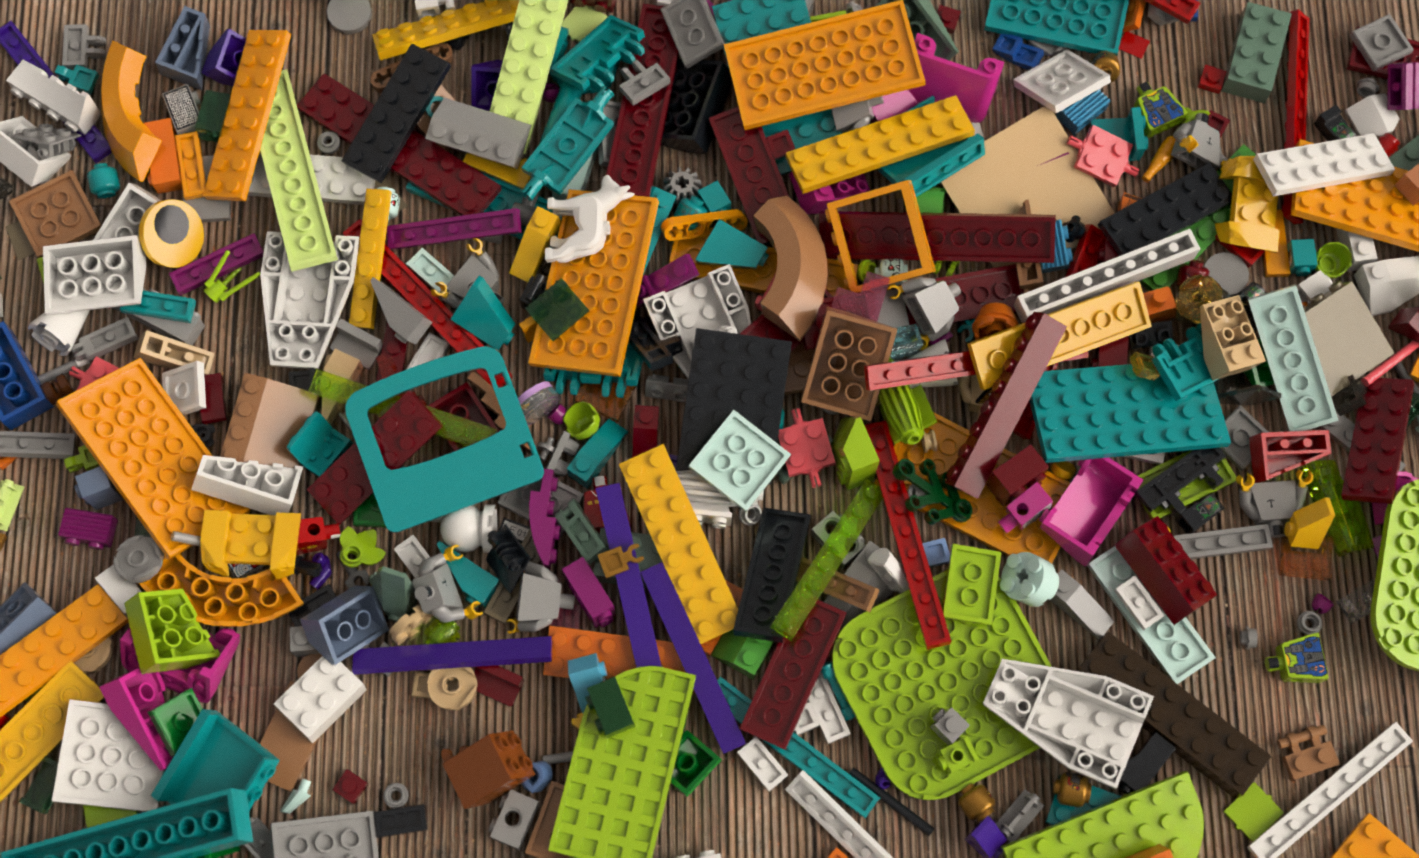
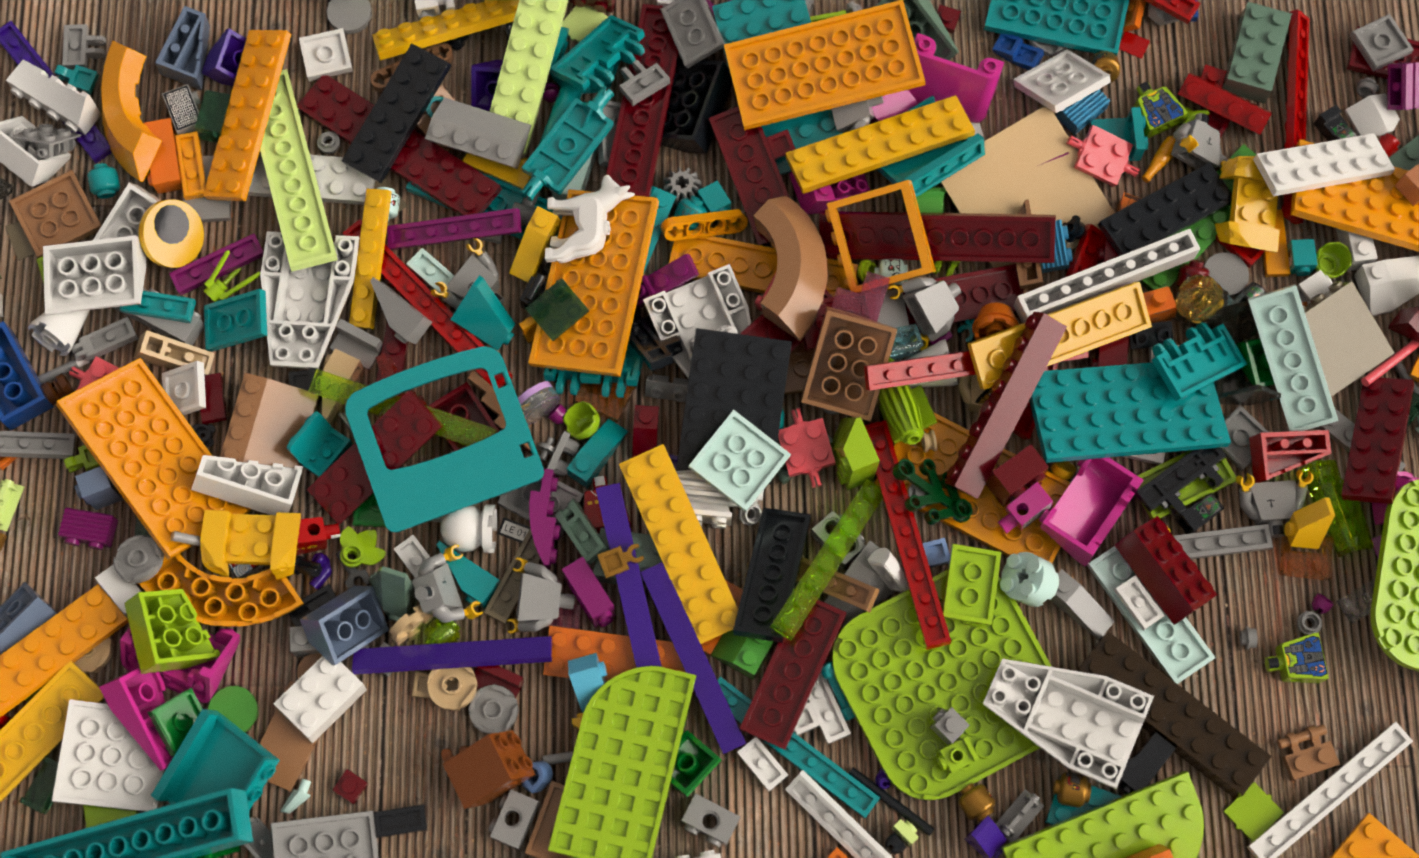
(235, 320): none -> teal plate
(237, 706): none -> bright green tile
(325, 54): none -> white plate
(388, 792): light grey plate -> none
(430, 349): white tile -> none
(493, 709): none -> light grey tile
(507, 557): black hinge -> none
(610, 708): dark green brick -> none
(702, 807): none -> light grey brick
(732, 247): teal slope -> none
(894, 840): none -> black hinge
(905, 831): none -> yellowish green plate
(1143, 366): clear yellow plate -> none
(1225, 103): none -> red brick
(1228, 338): tan slope -> none
(1350, 397): clear smoke bracket -> none

